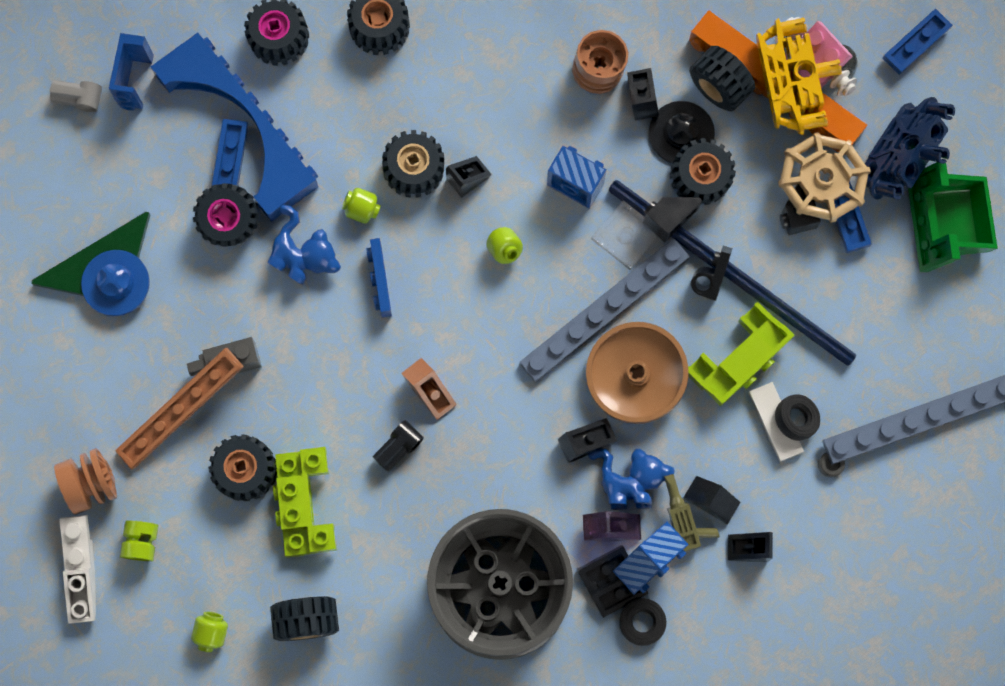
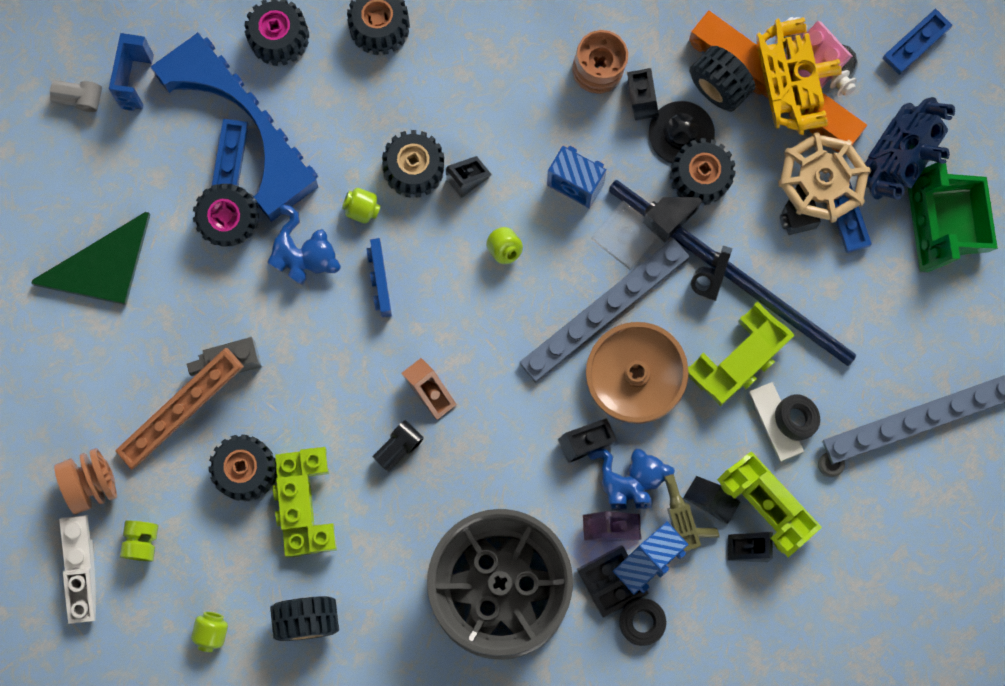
(115, 283): blue hat -> none
(772, 501): none -> lime bracket

